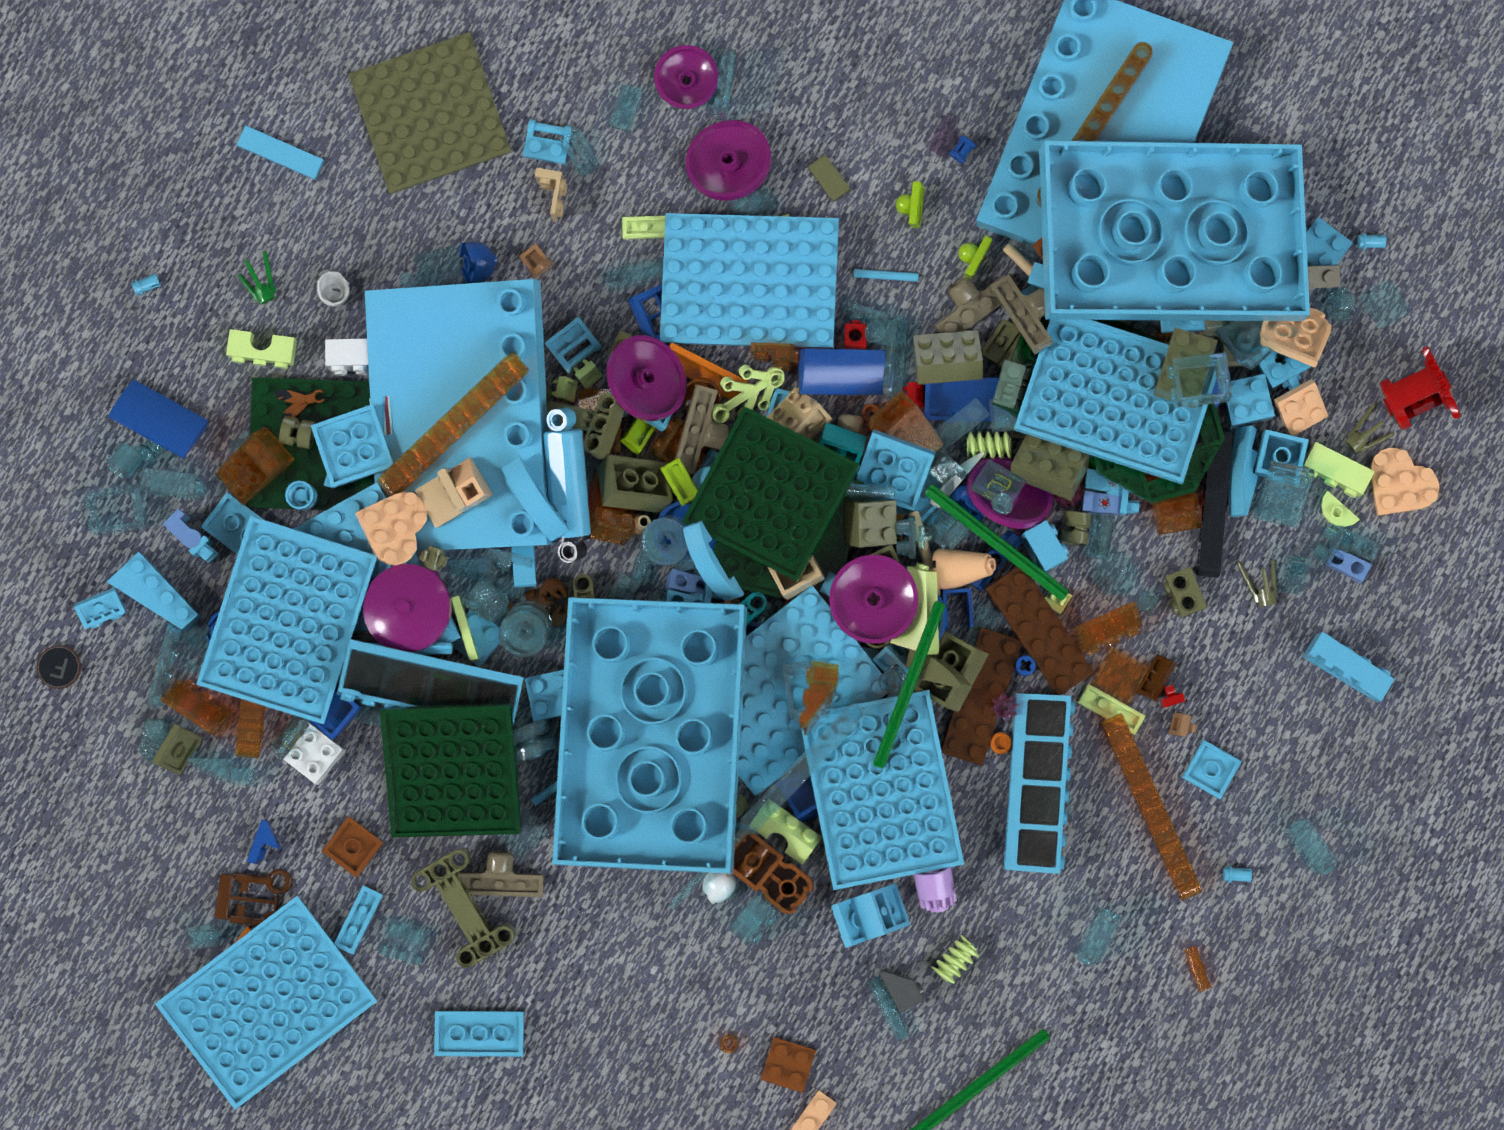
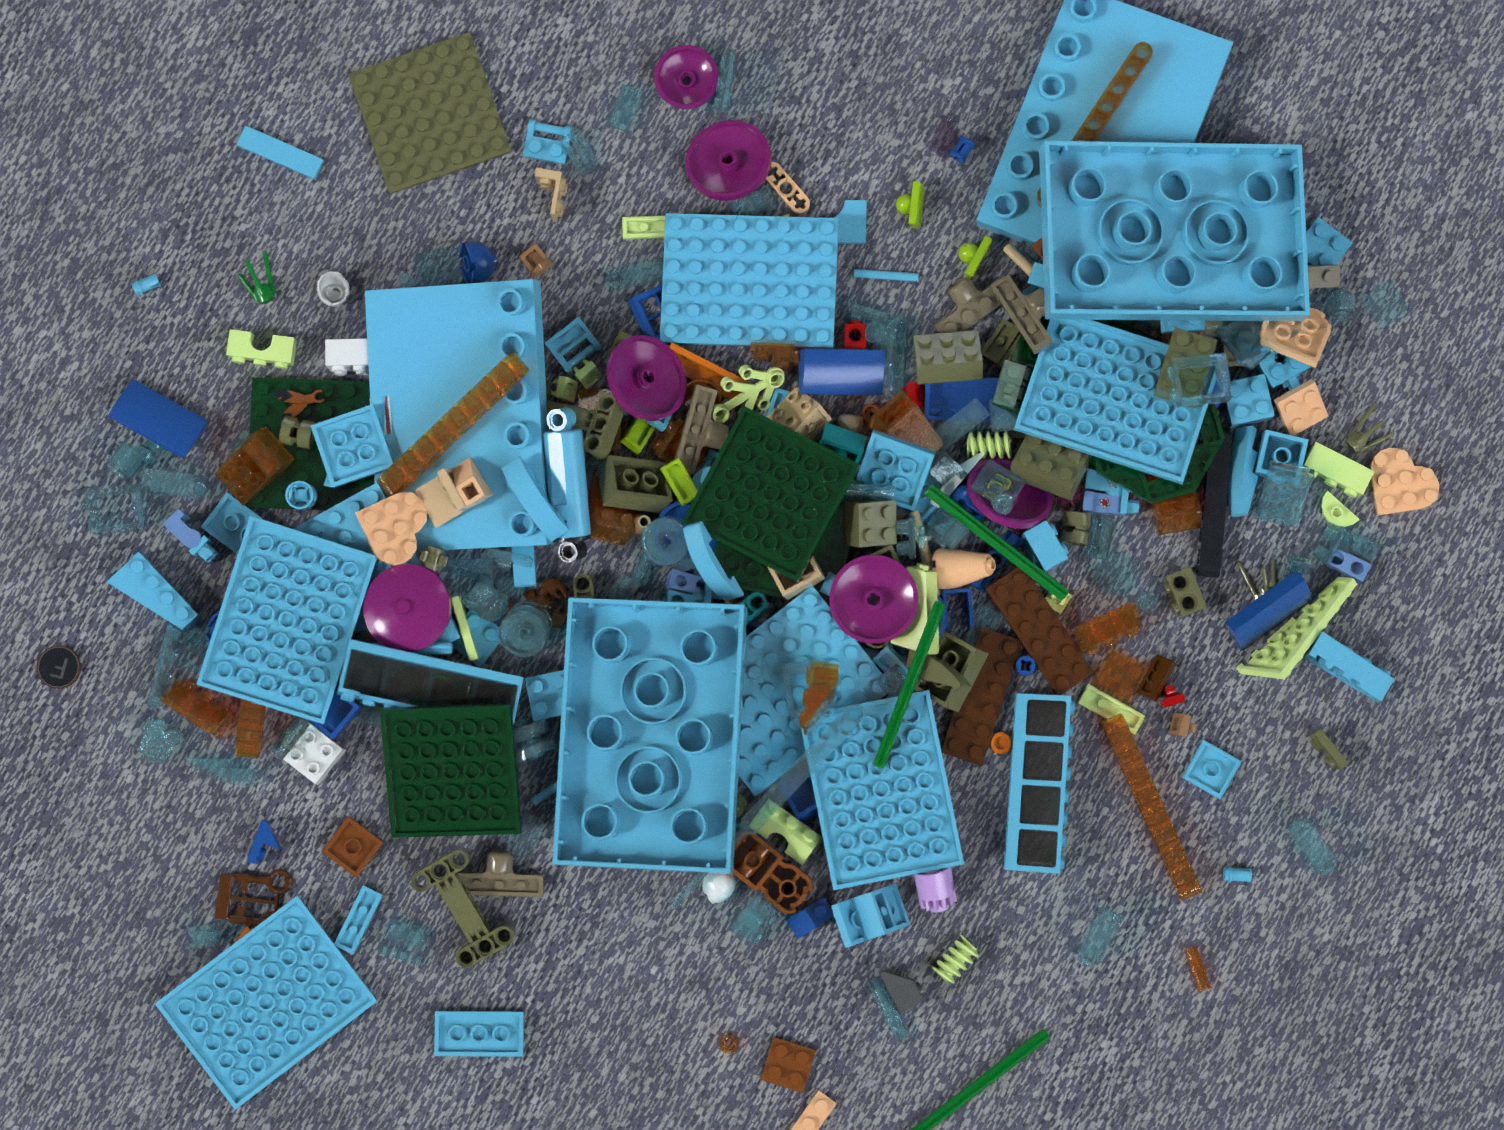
(100, 608): medium azure bracket -> none
(176, 748): olive tile -> none
(801, 196): none -> light nougat beam
(810, 917): none -> blue slope
(829, 178): olive tile -> none
(852, 222): none -> medium azure tile
(1007, 702): clear pink gear -> none
(1269, 610): none -> blue slope
(1296, 636): none -> yellowish green wing
(1323, 743): none -> olive plate
(1371, 241): medium azure pin -> none
(1419, 393): red piece -> none

